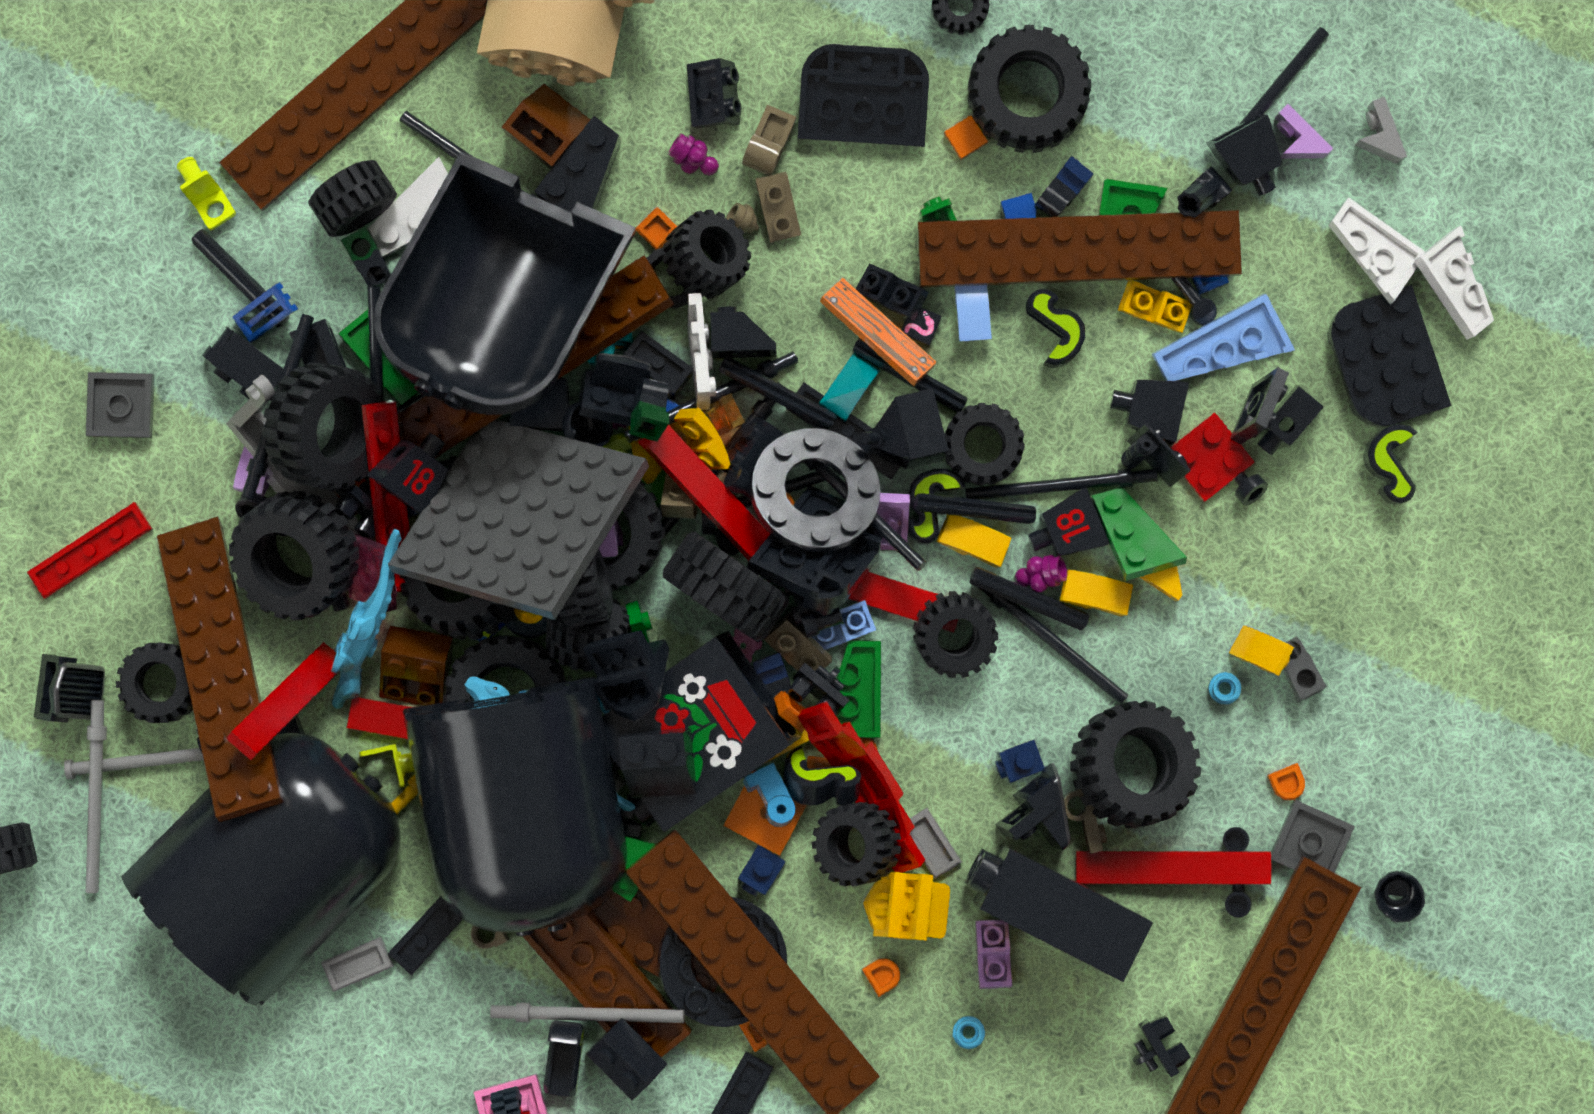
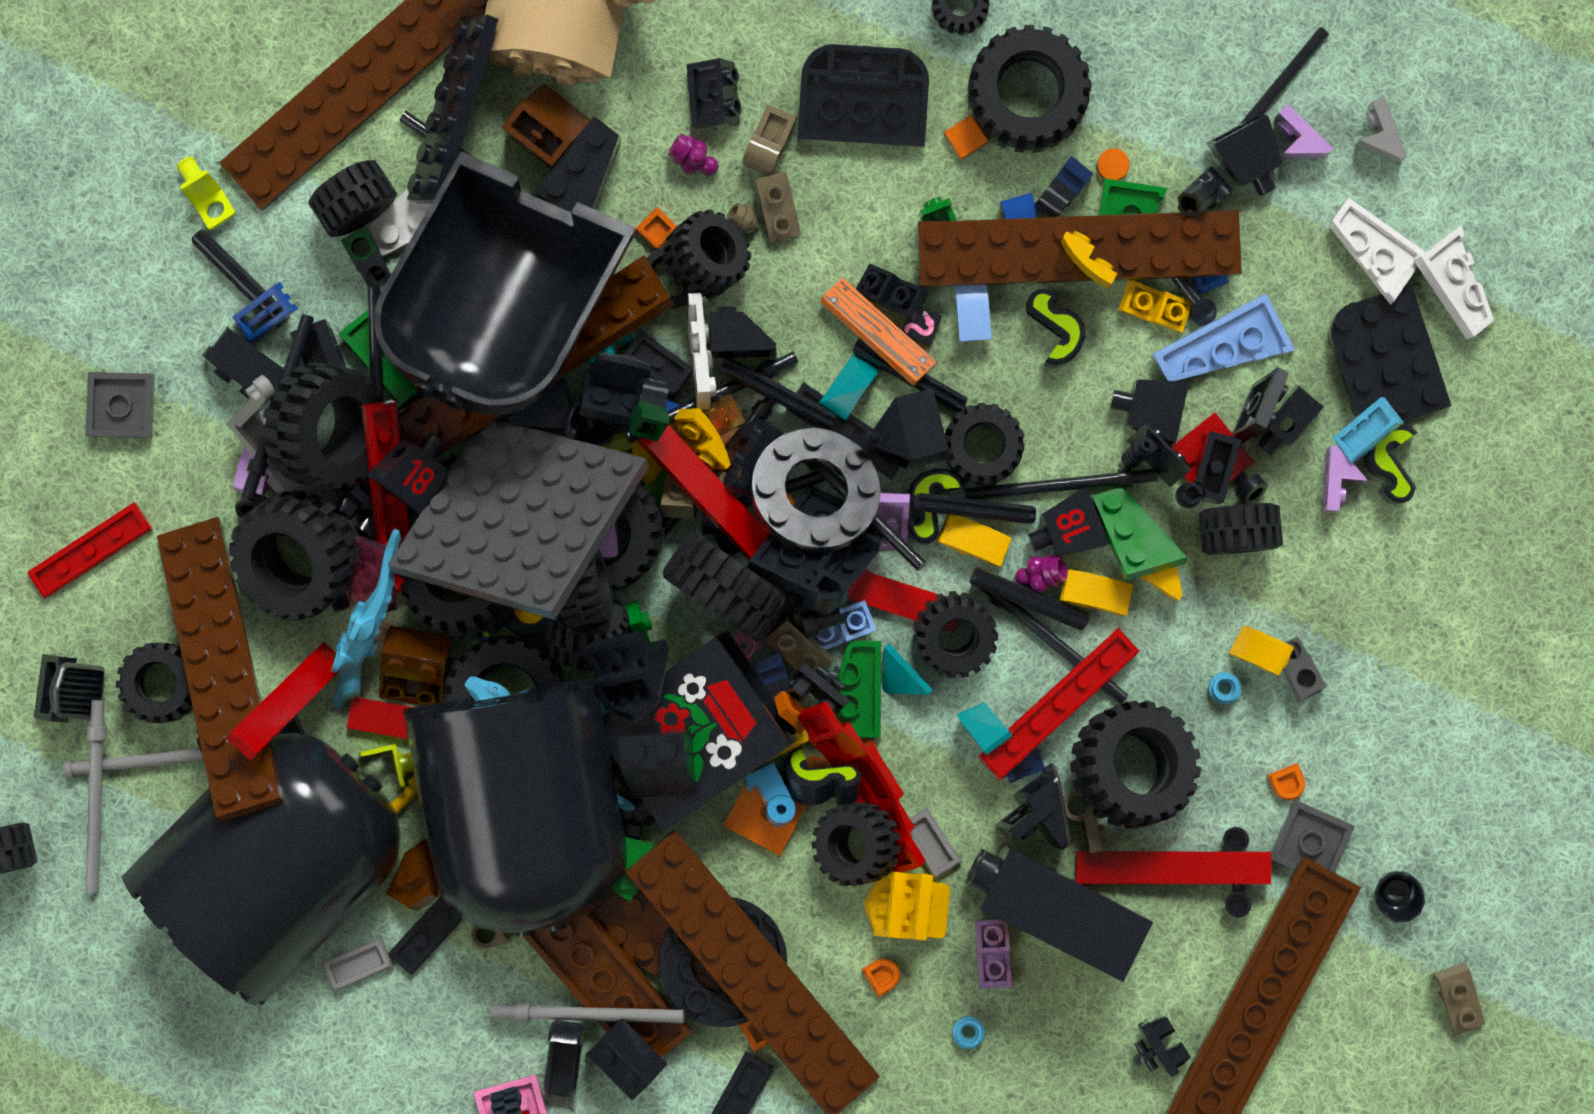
(414, 879): none -> reddish brown plate
(452, 106): none -> black plate
(760, 871): dark blue bracket -> none
(900, 676): none -> teal slope
(984, 727): none -> teal slope
(1060, 702): none -> red tile
(1079, 250): none -> yellow slope
(1113, 164): none -> orange tile
(1211, 472): none -> black hinge
(1240, 528): none -> black tyre
(1337, 469): none -> lavender slope
(1367, 430): none -> medium azure plate
(1459, 998): none -> dark tan plate

